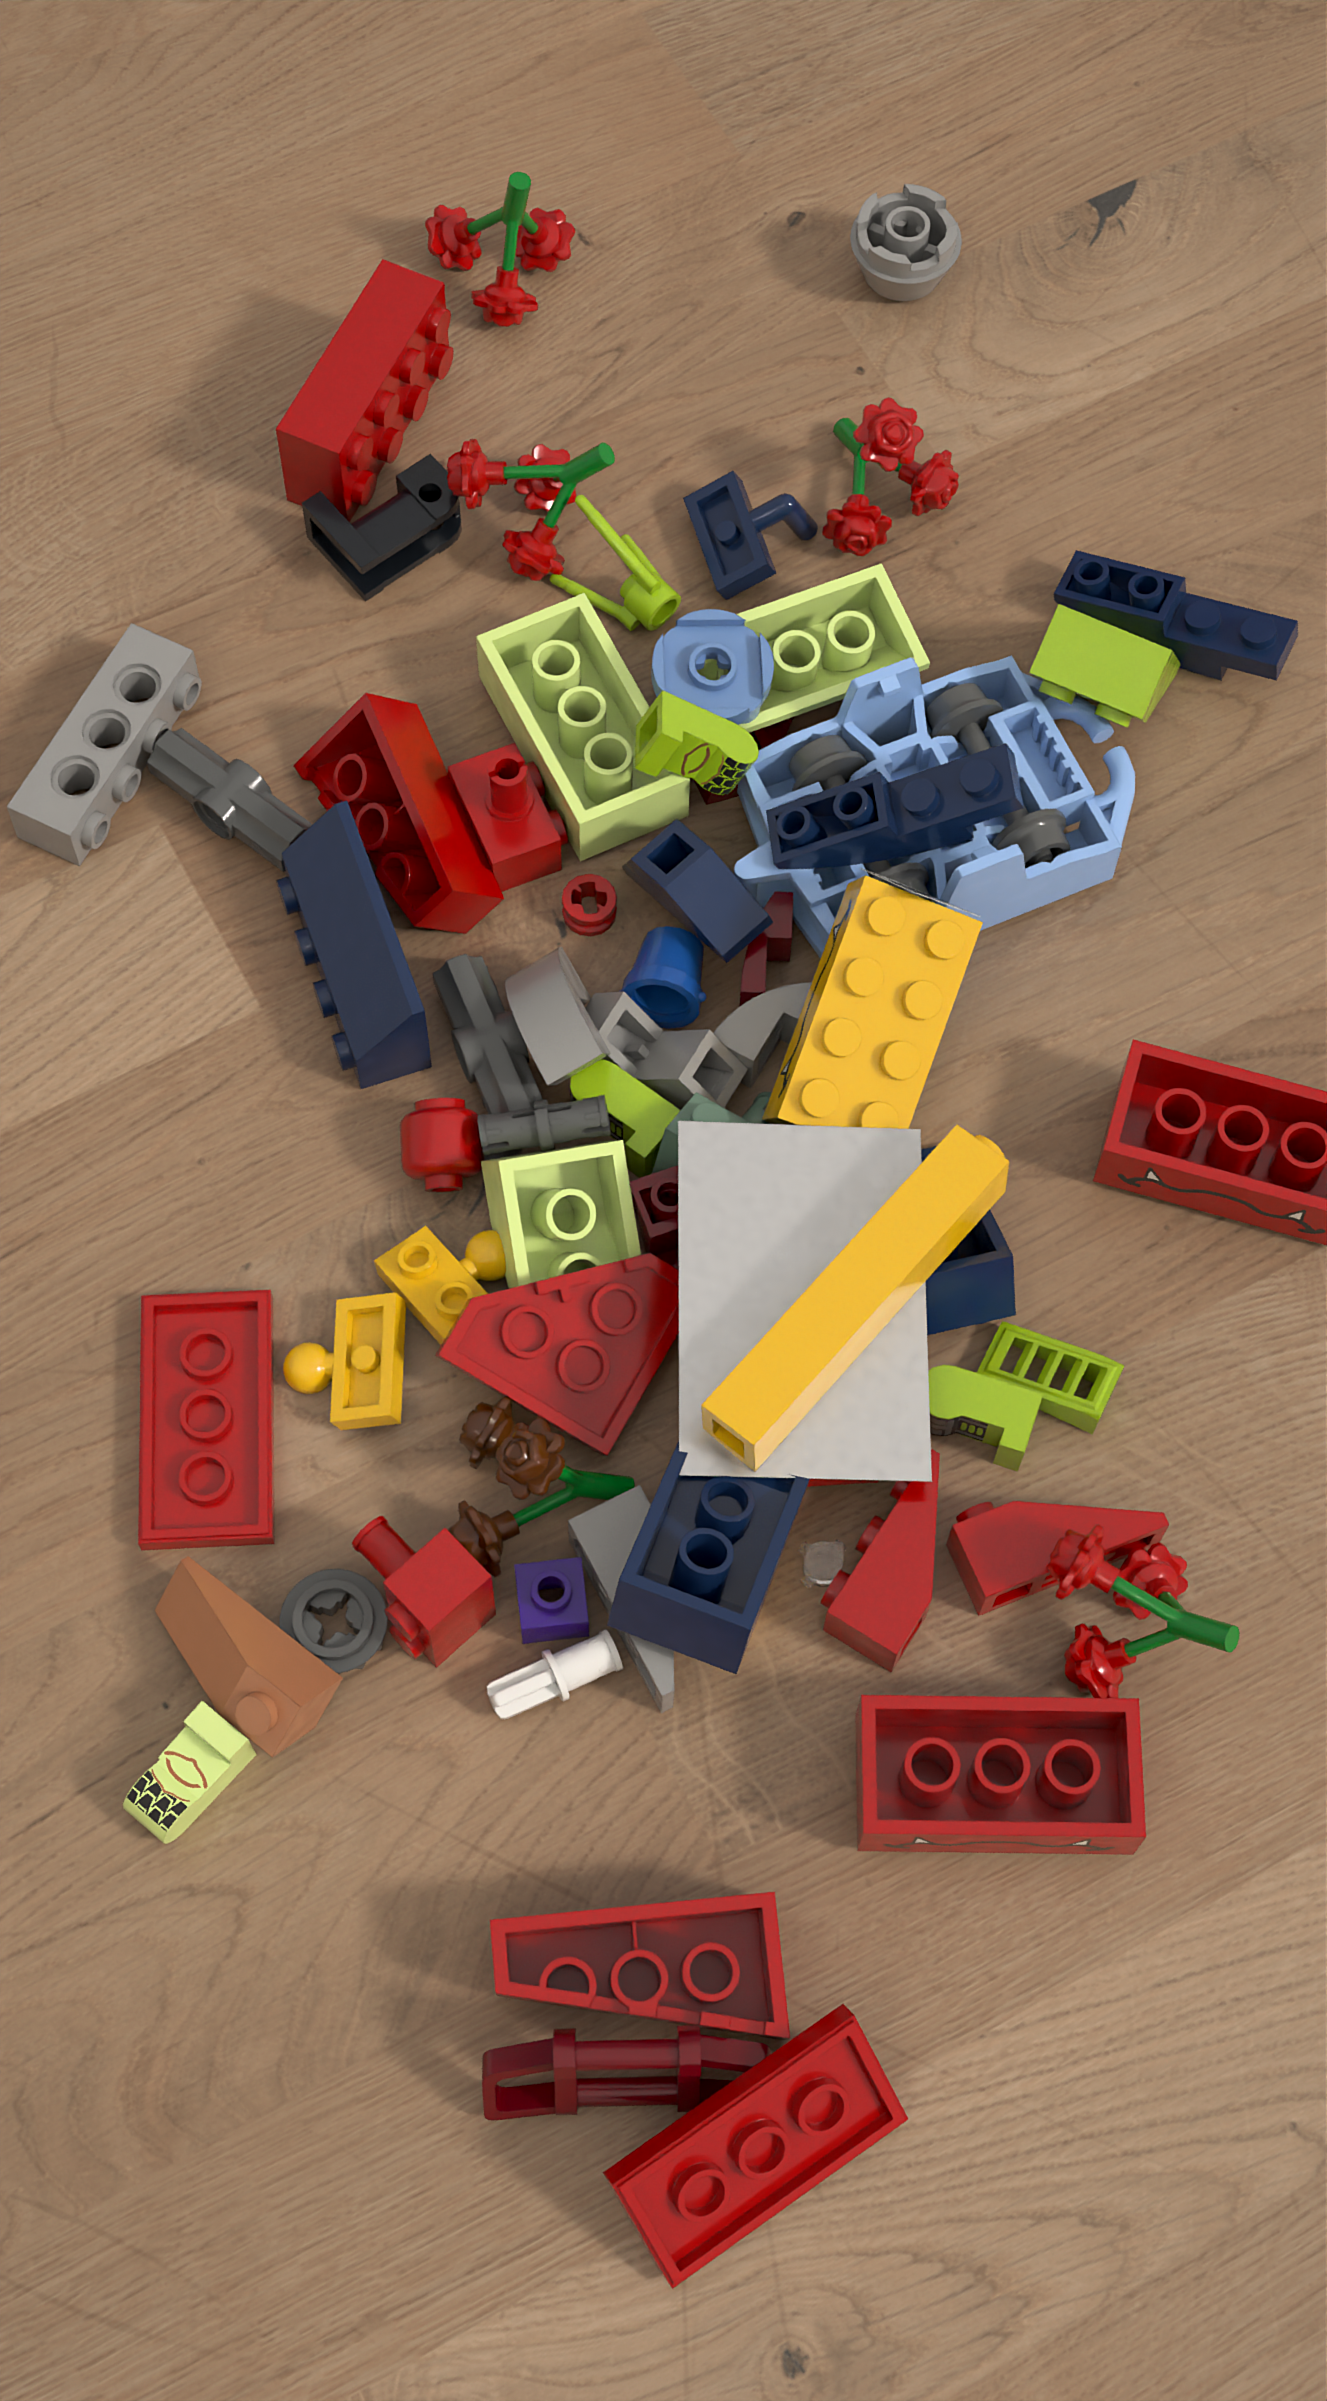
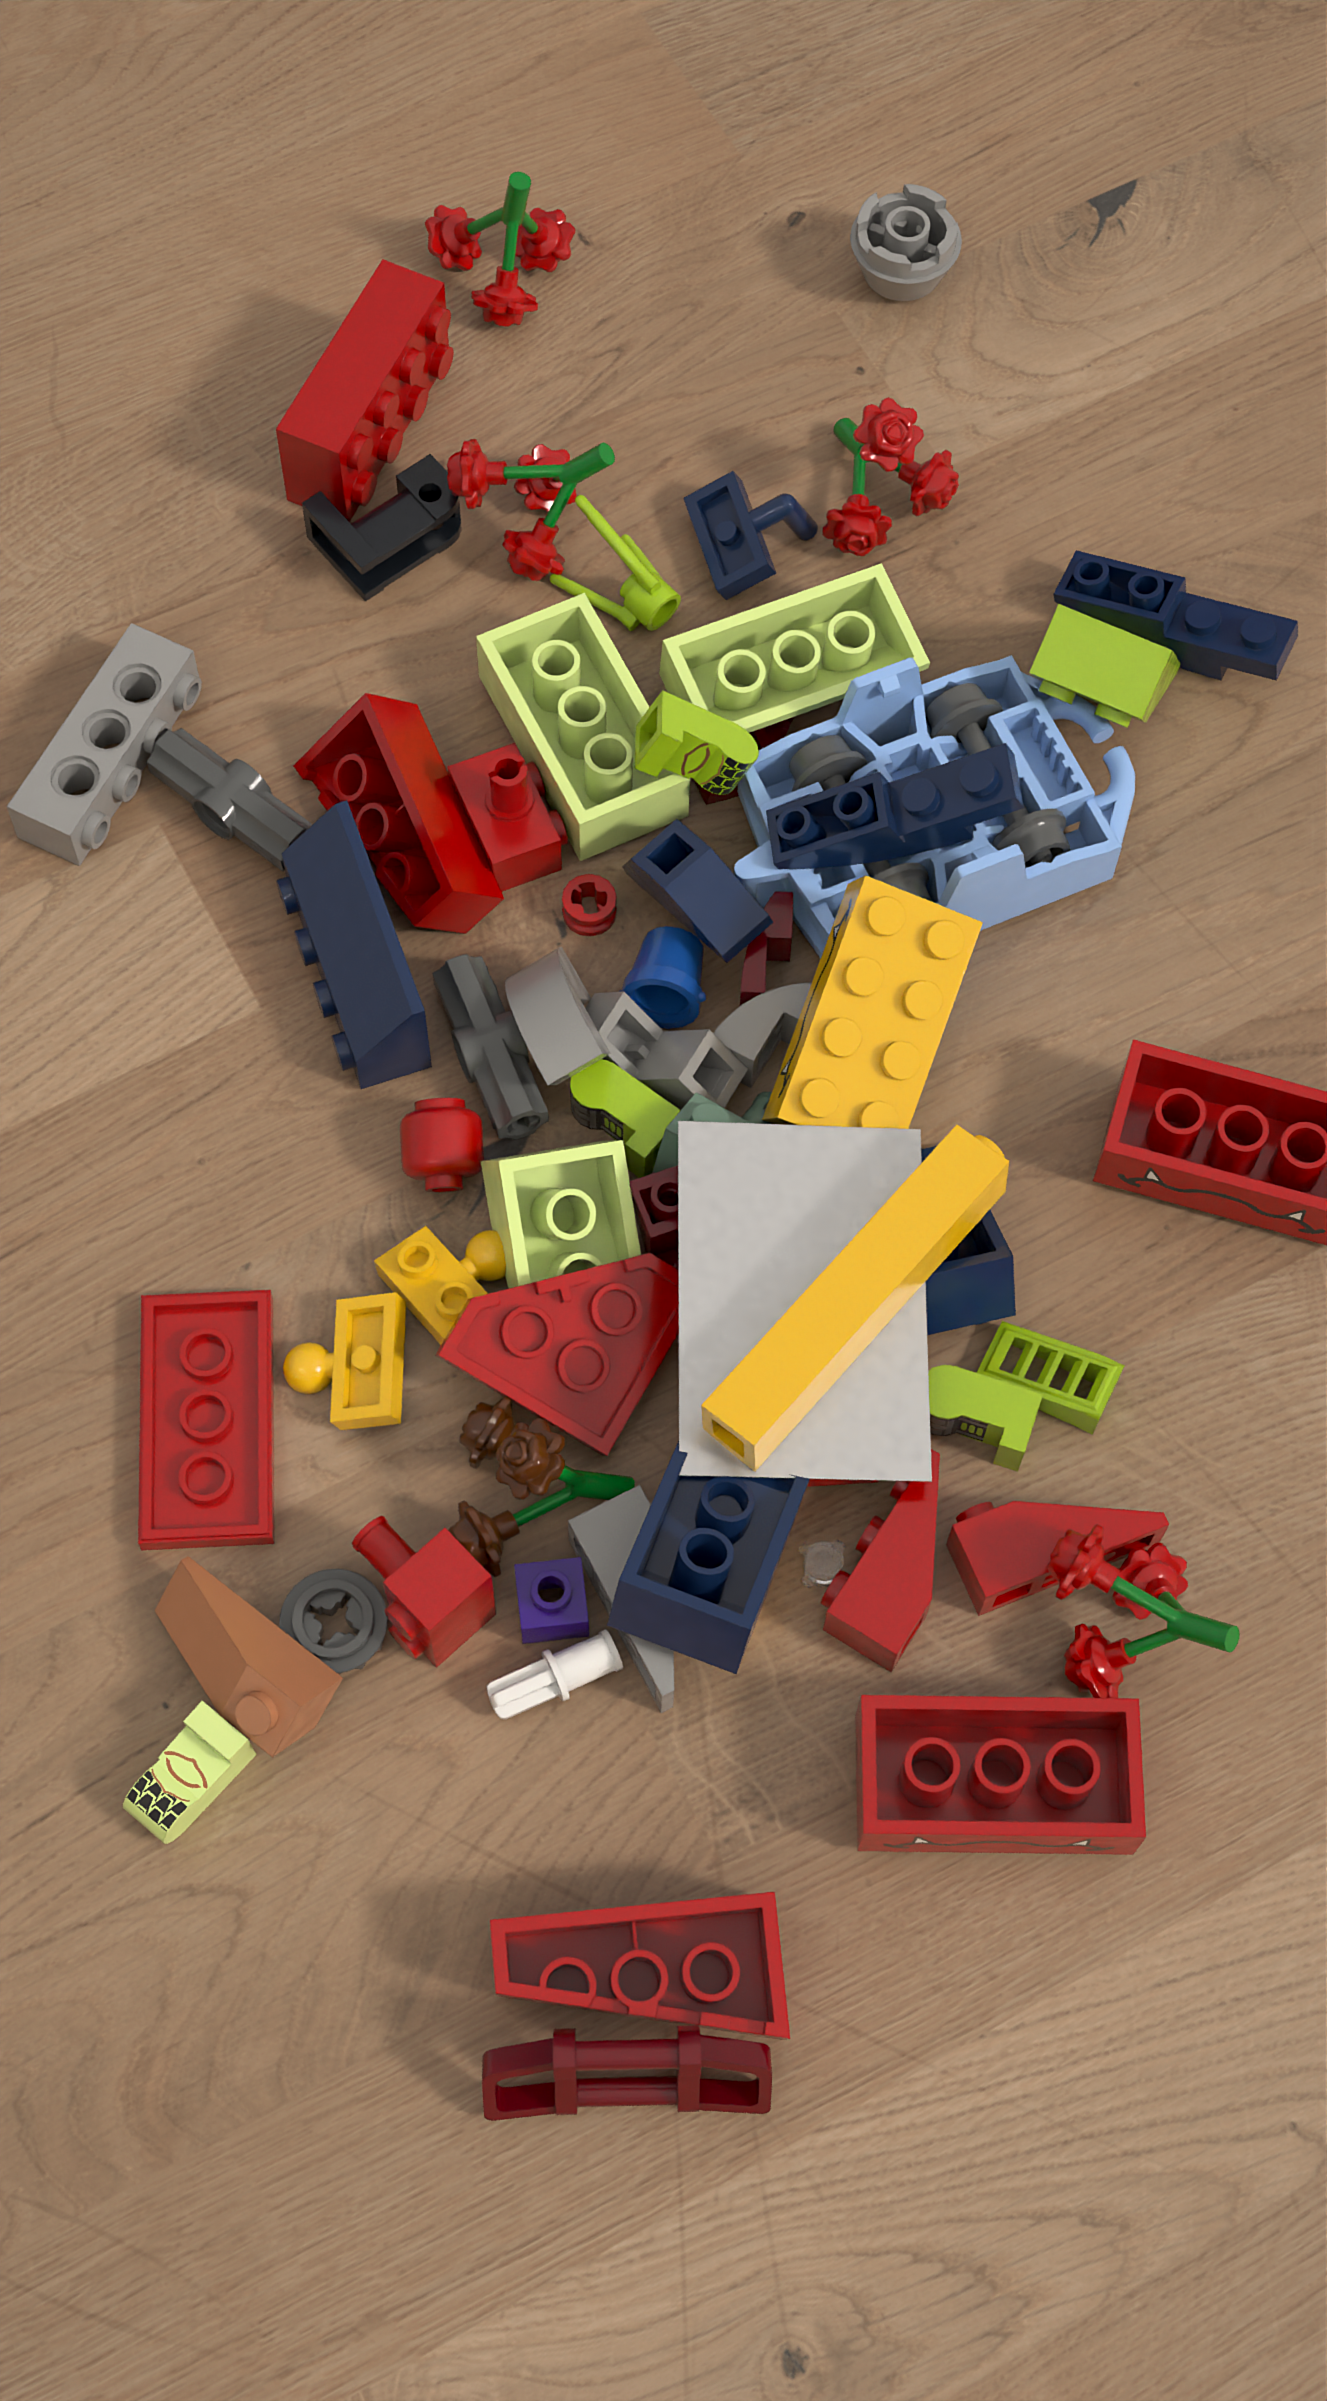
(544, 1125): dark grey pin -> none
(735, 647): medium blue plate -> none
(756, 2145): red tile -> none
(917, 891): sticker -> none

